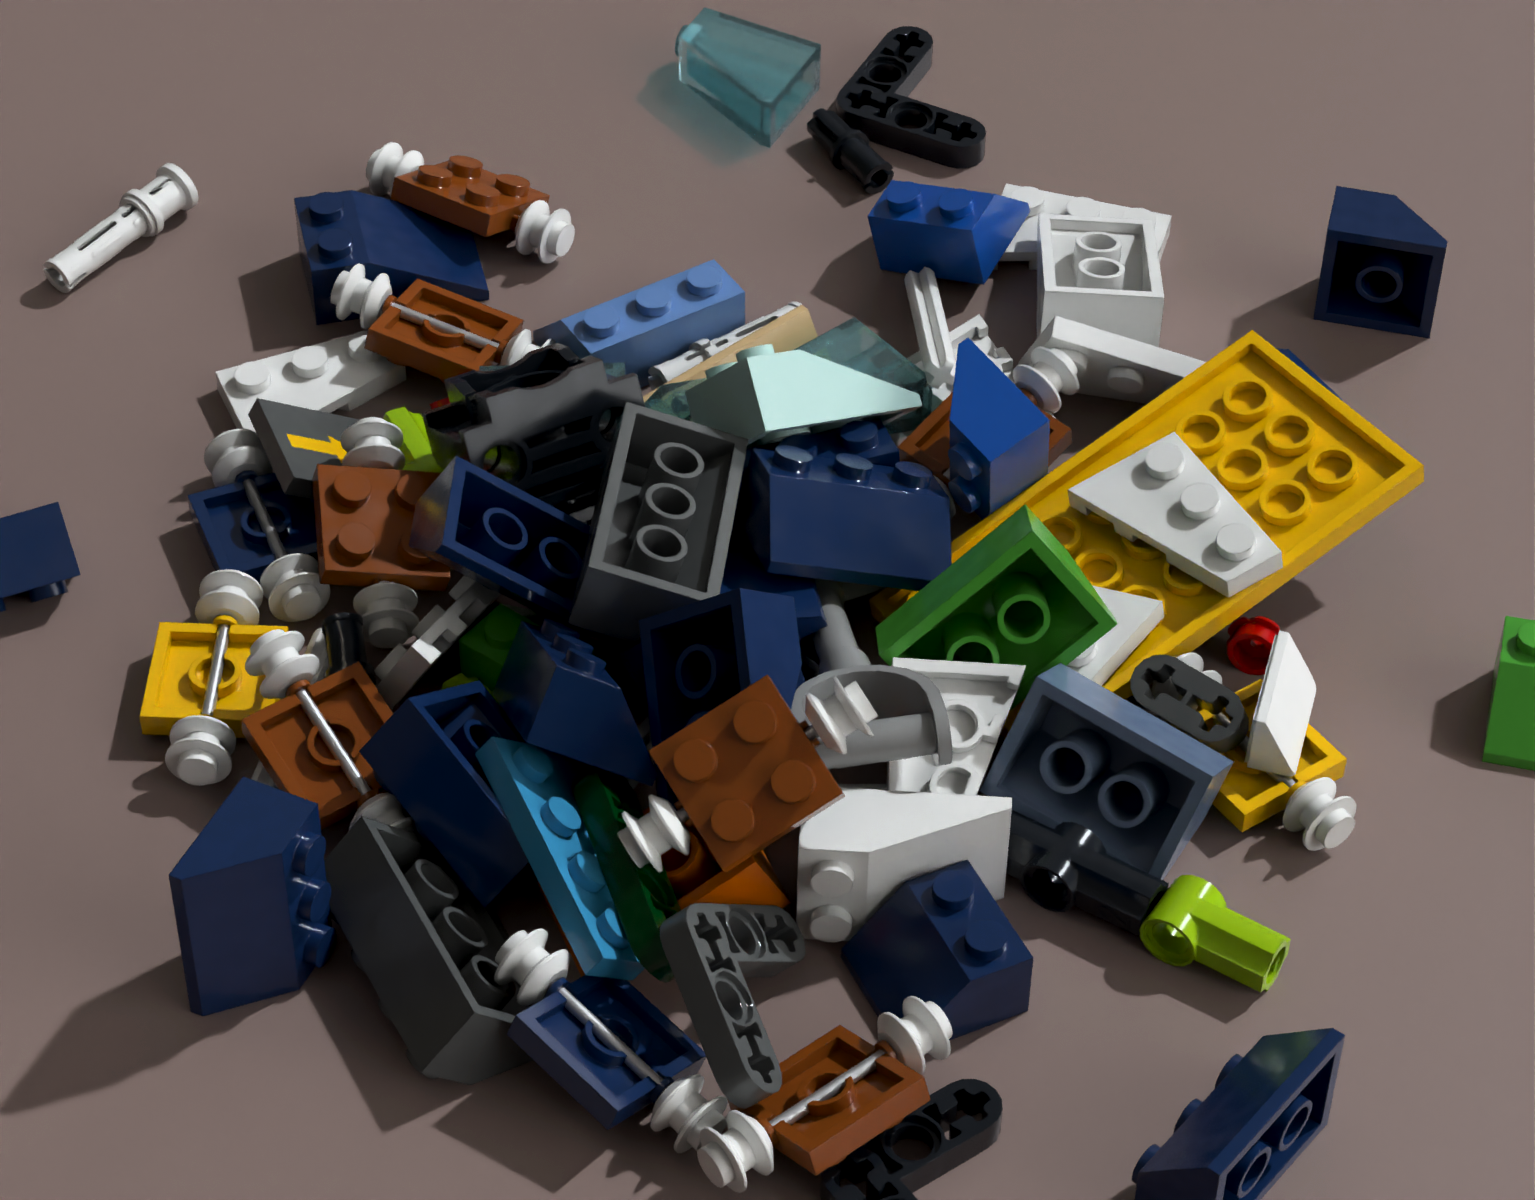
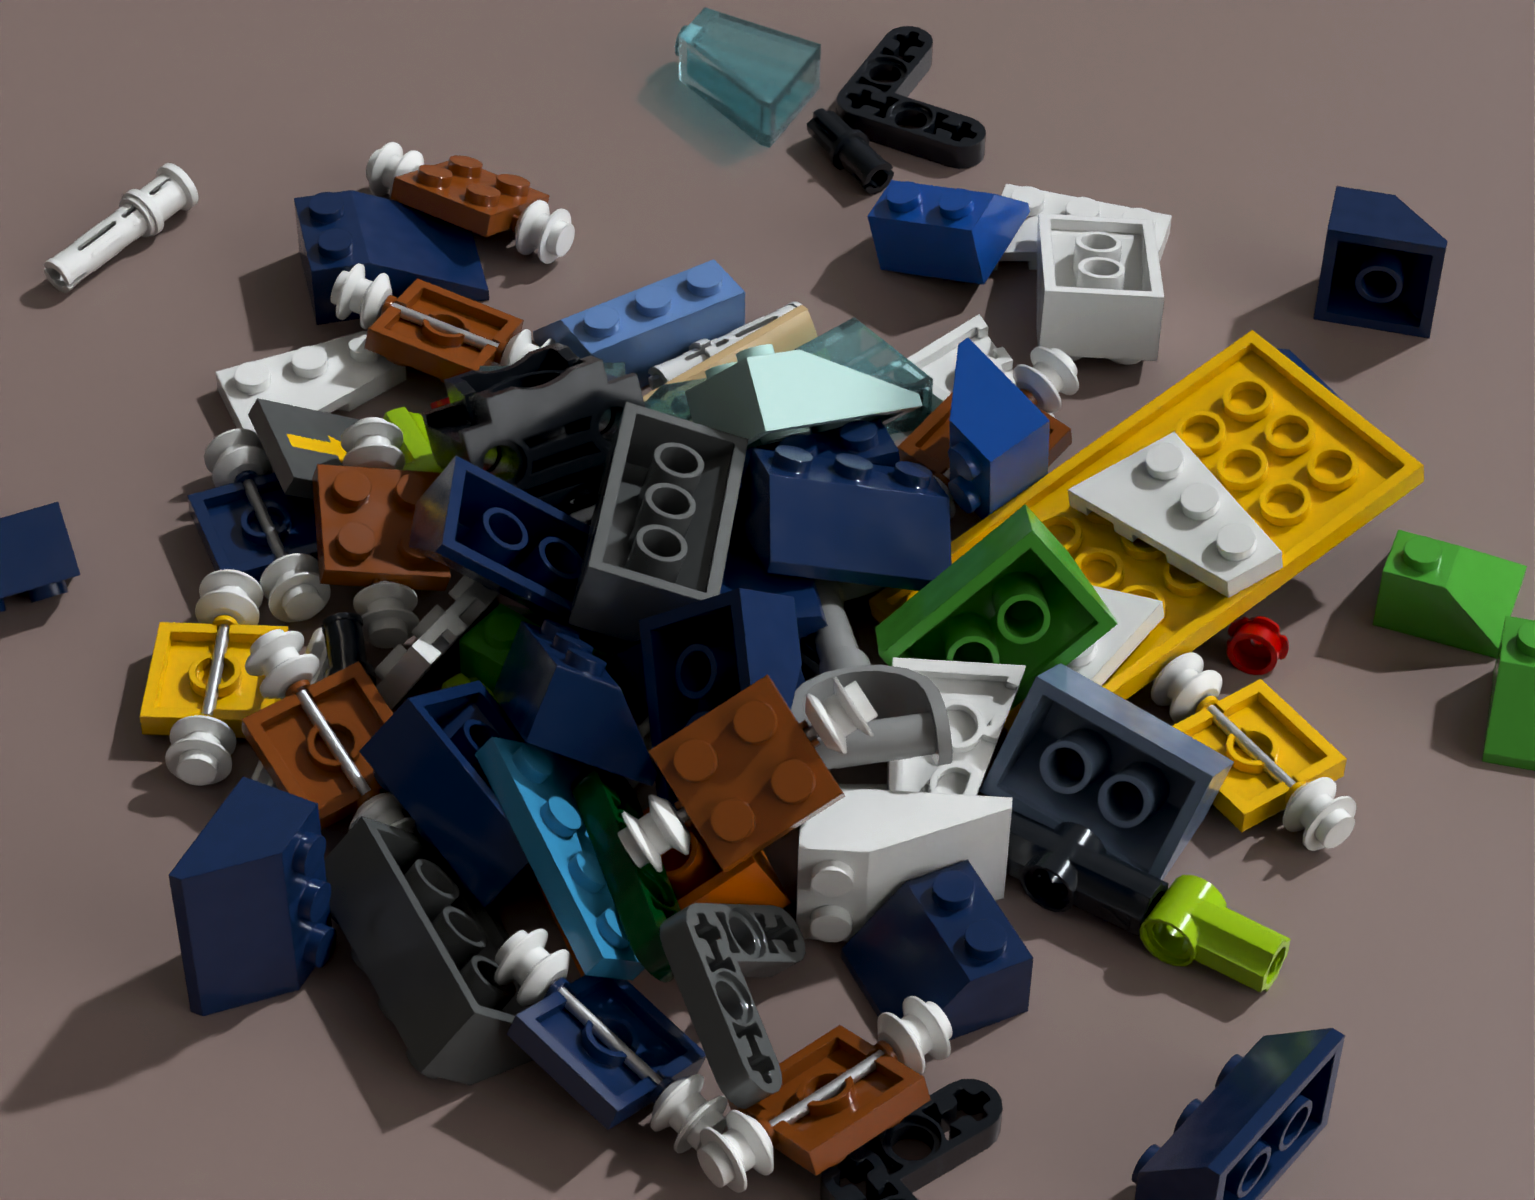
(931, 327): white axle -> none
(1113, 363): white wing -> none
(1196, 691): dark grey beam -> none
(1281, 710): white slope -> none
(1447, 593): none -> bright green slope

